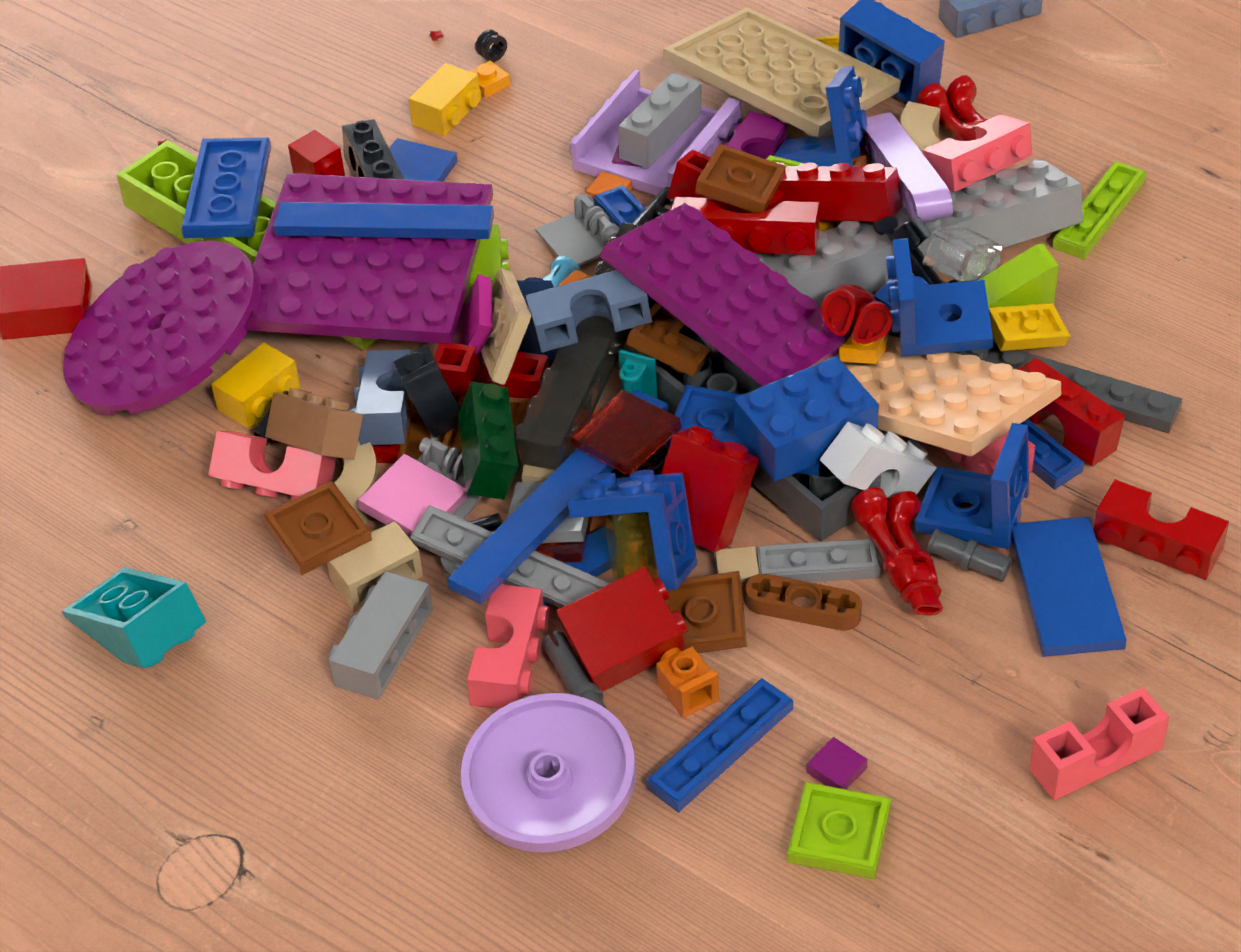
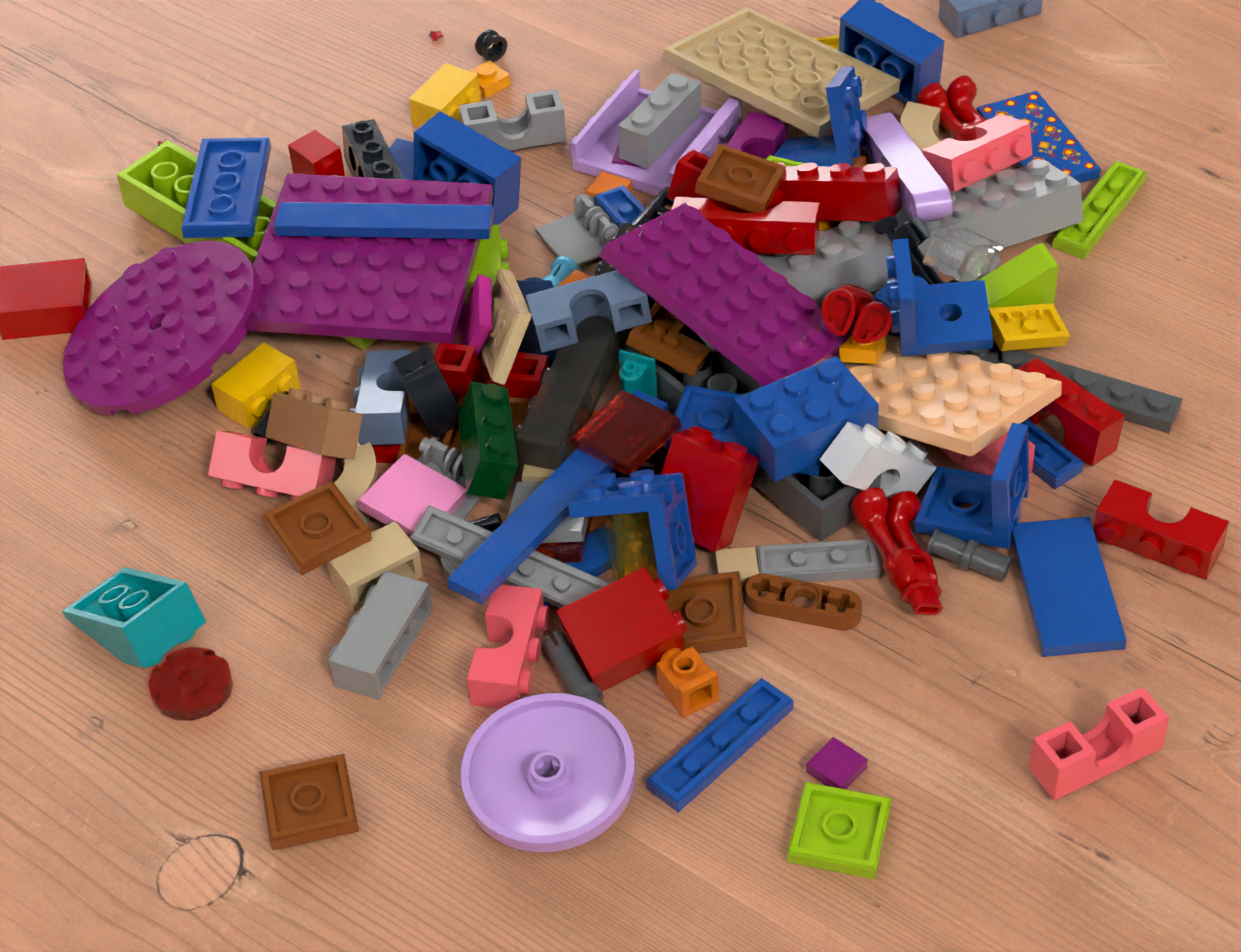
(190, 684): none -> clear red tile
(308, 802): none -> dark orange plate
(455, 153): none -> blue brick
(537, 125): none -> light grey arch
(1049, 135): none -> blue tile

